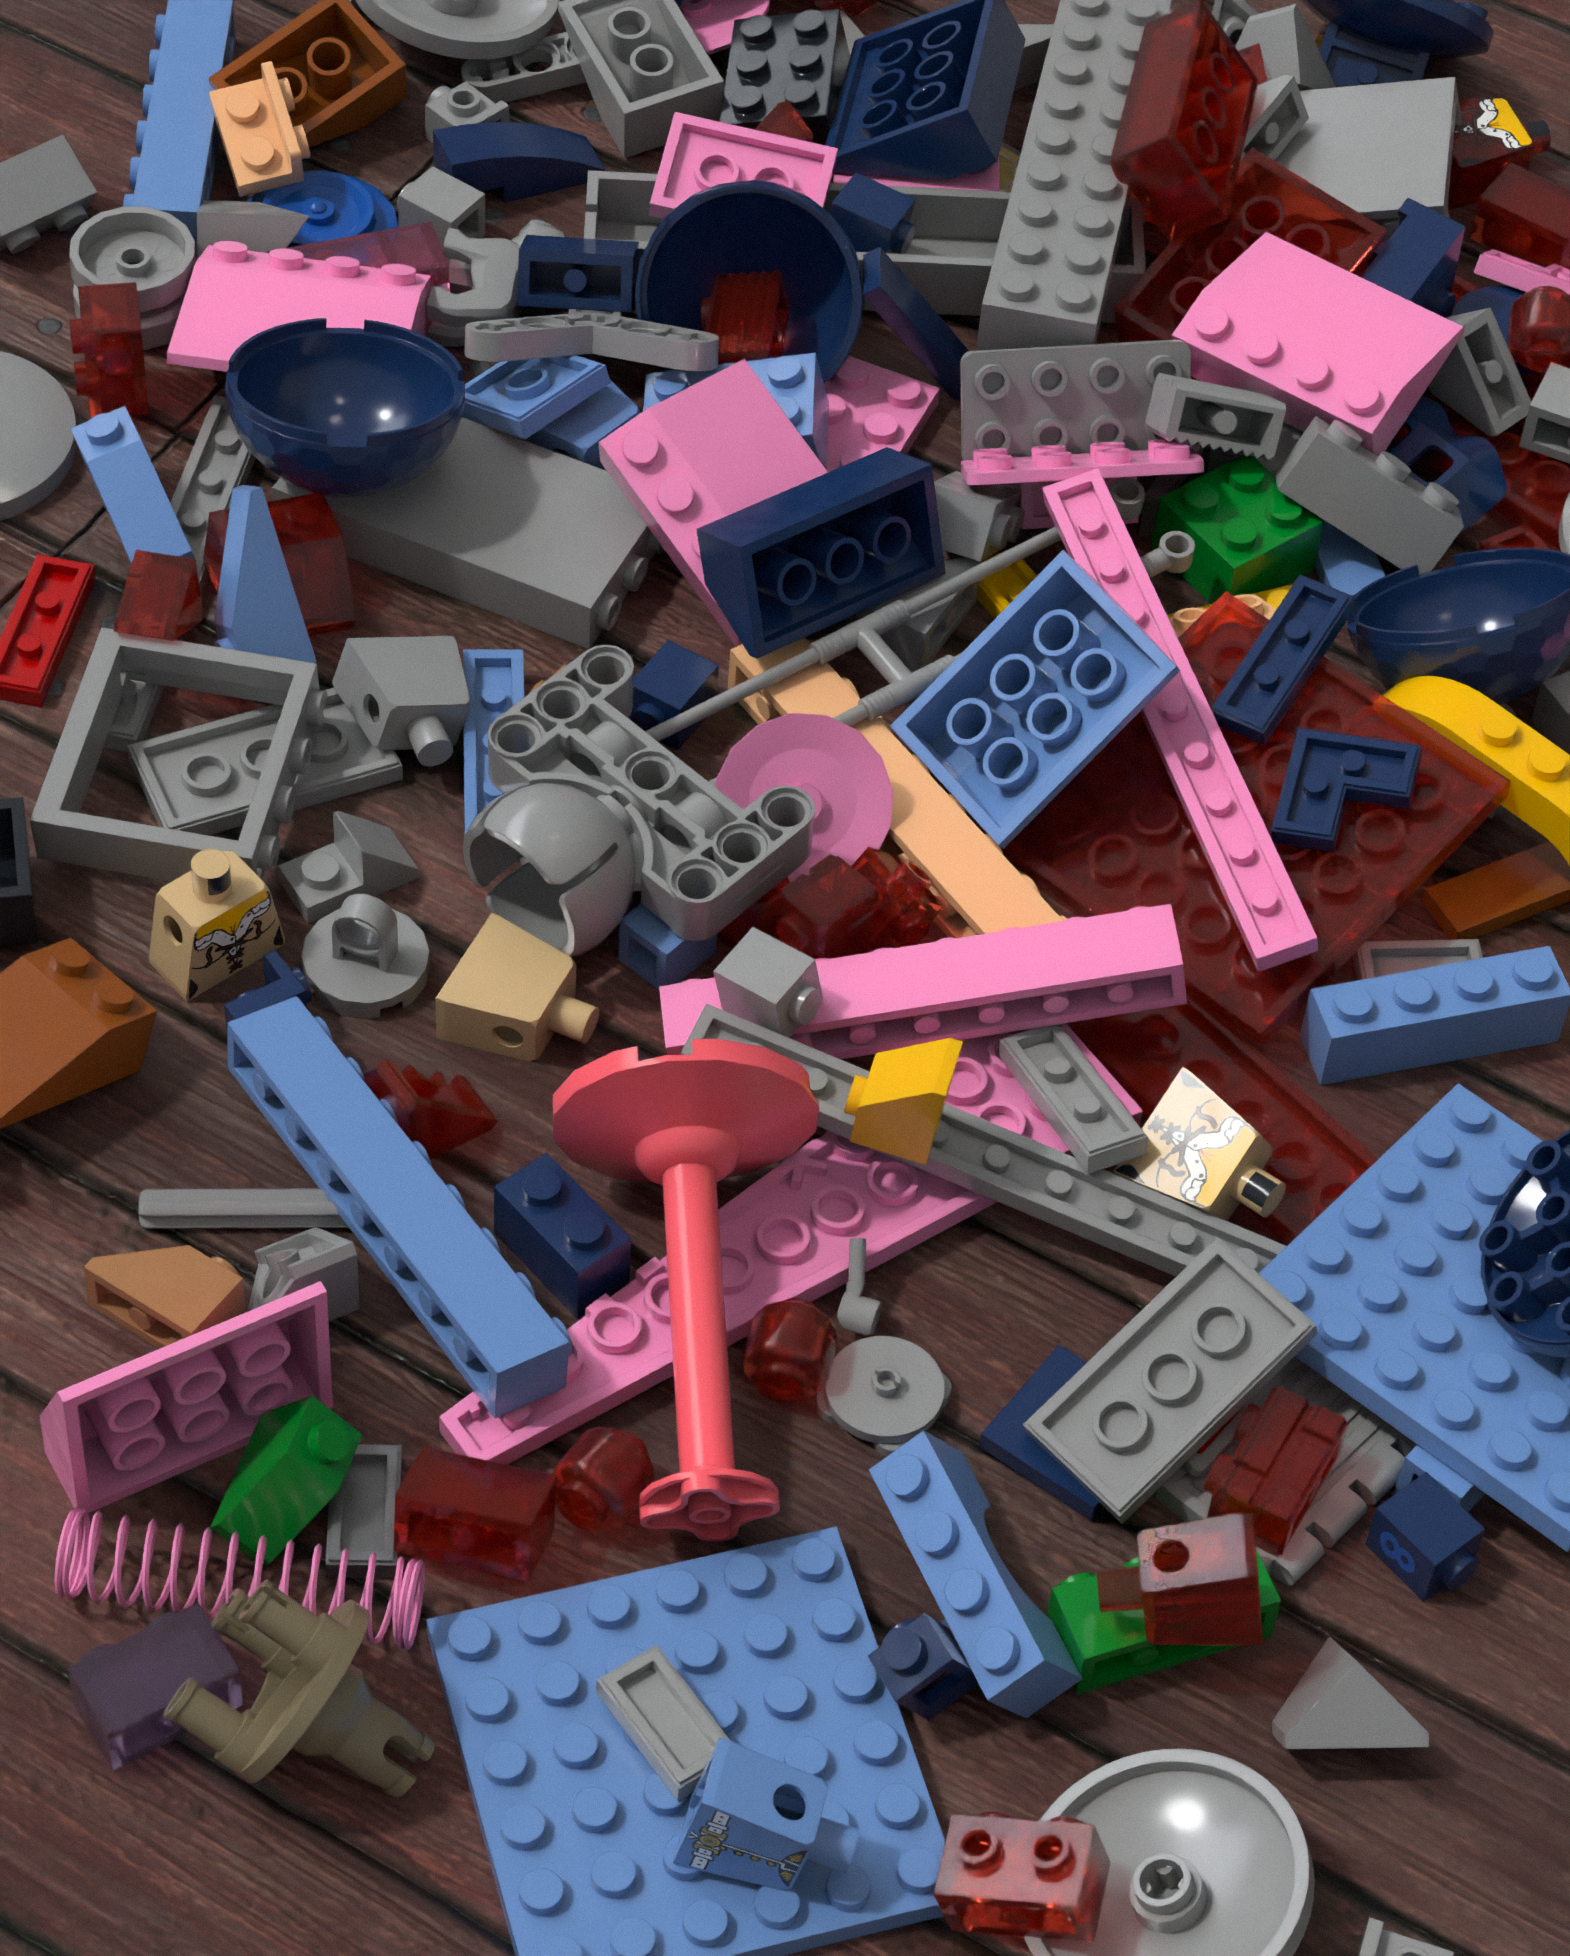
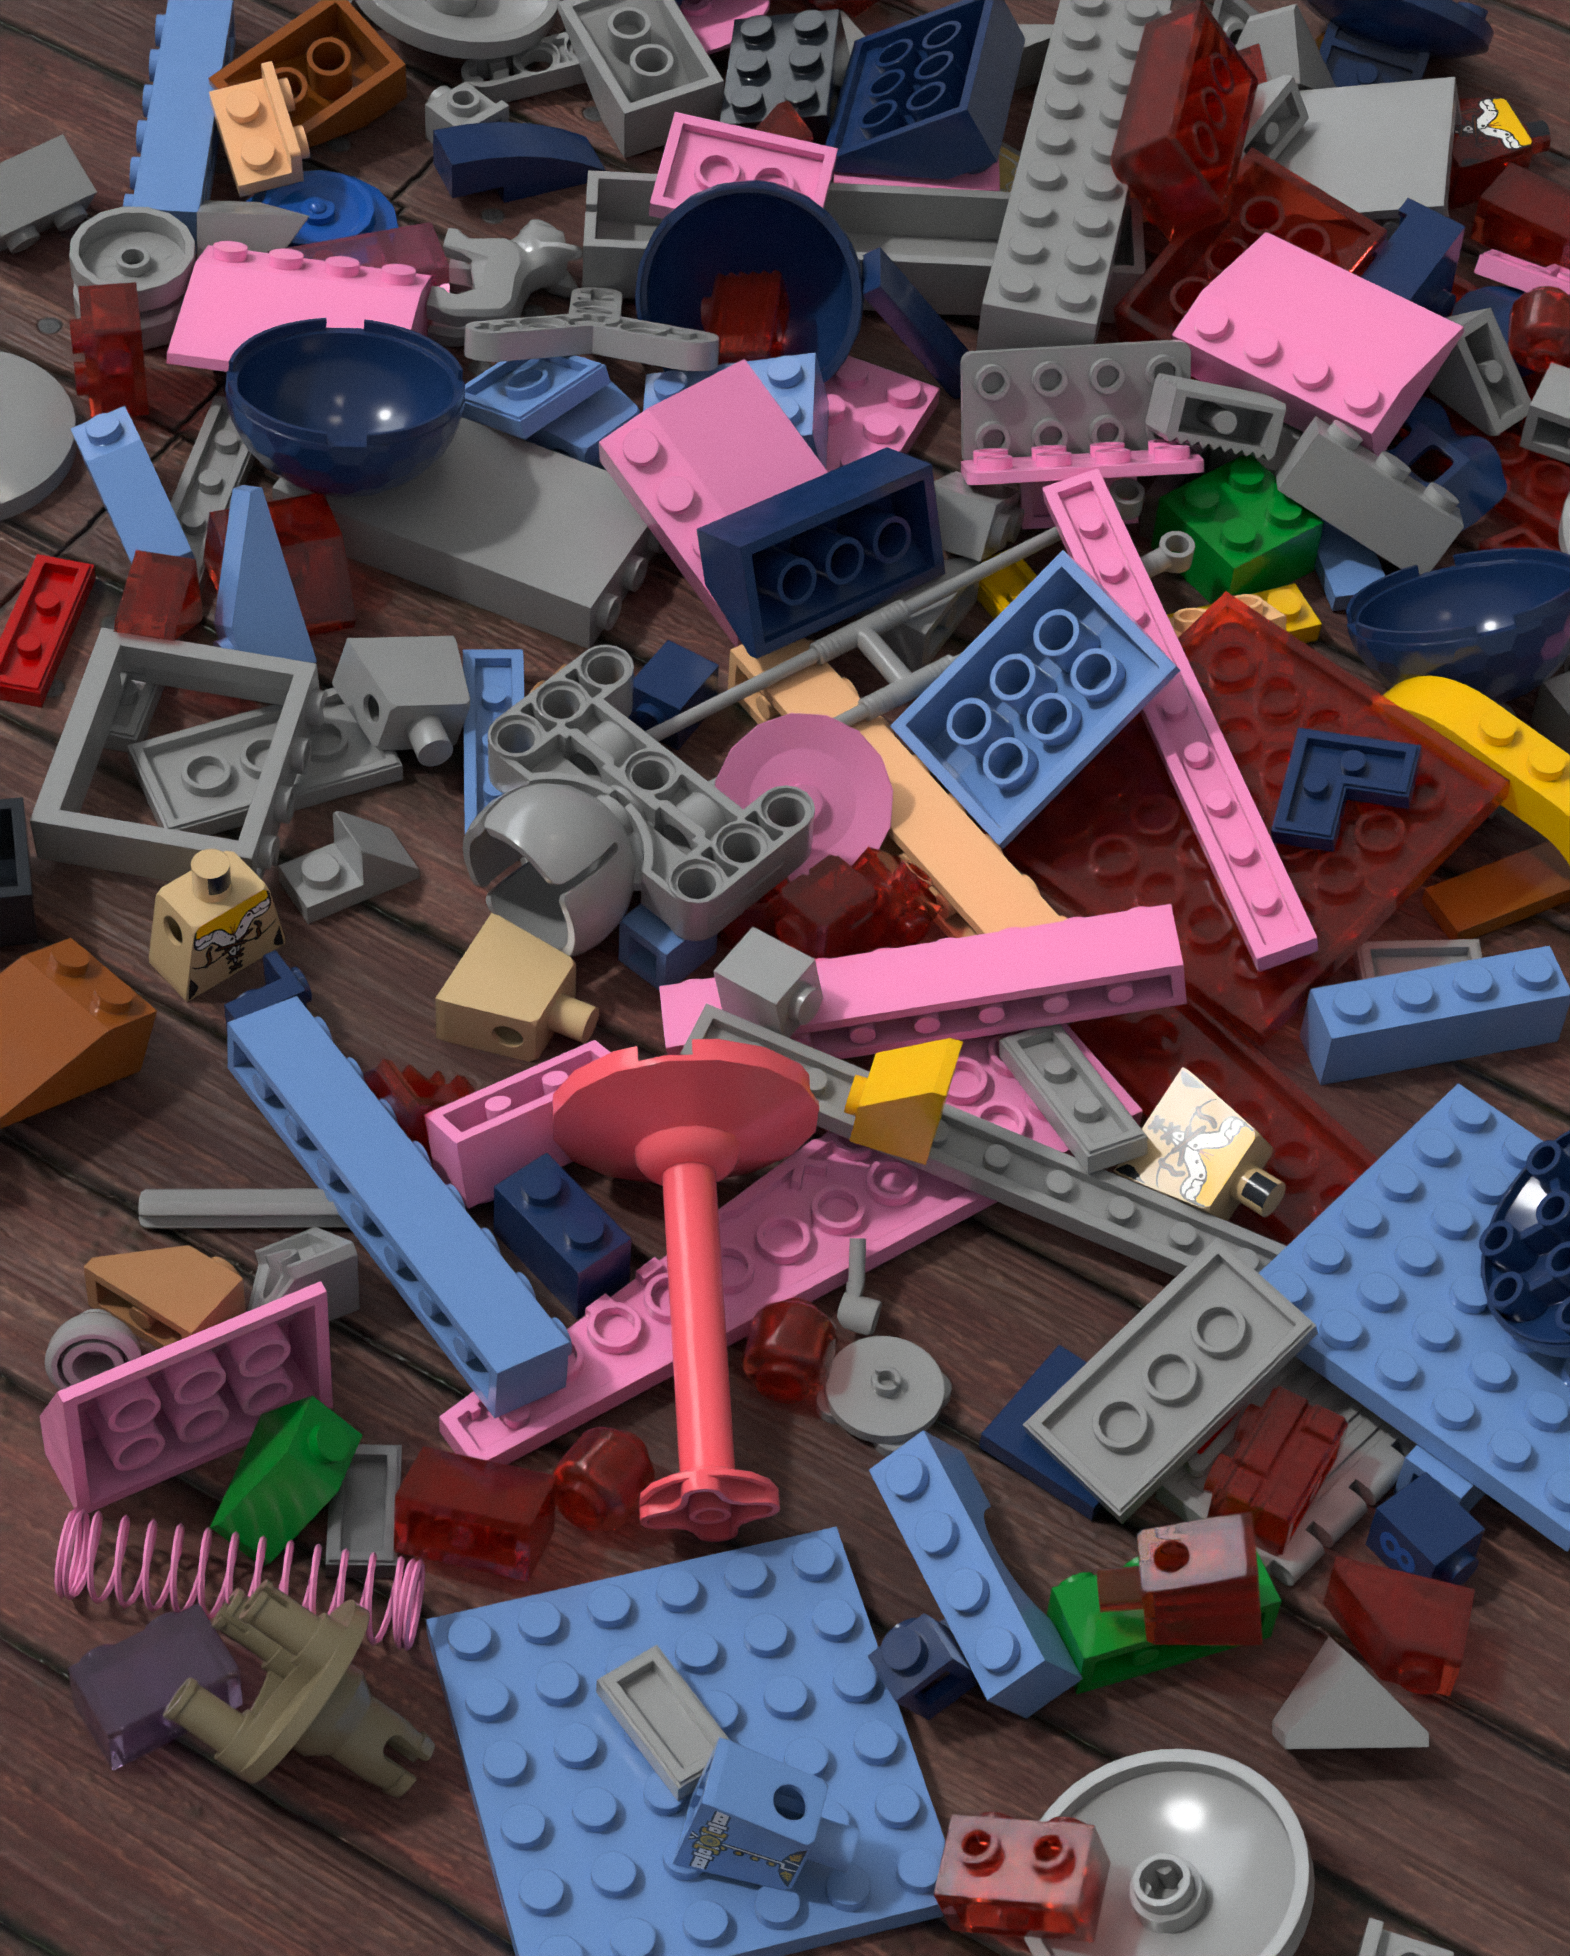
(89, 1347): none -> brick
(365, 958): light grey tile -> none
(444, 203): light grey brick -> none
(501, 1126): none -> bright pink brick
(577, 273): dark blue brick -> none
(874, 216): dark blue brick -> none
(1282, 659): dark blue tile -> none
(1402, 1623): none -> clear red slope

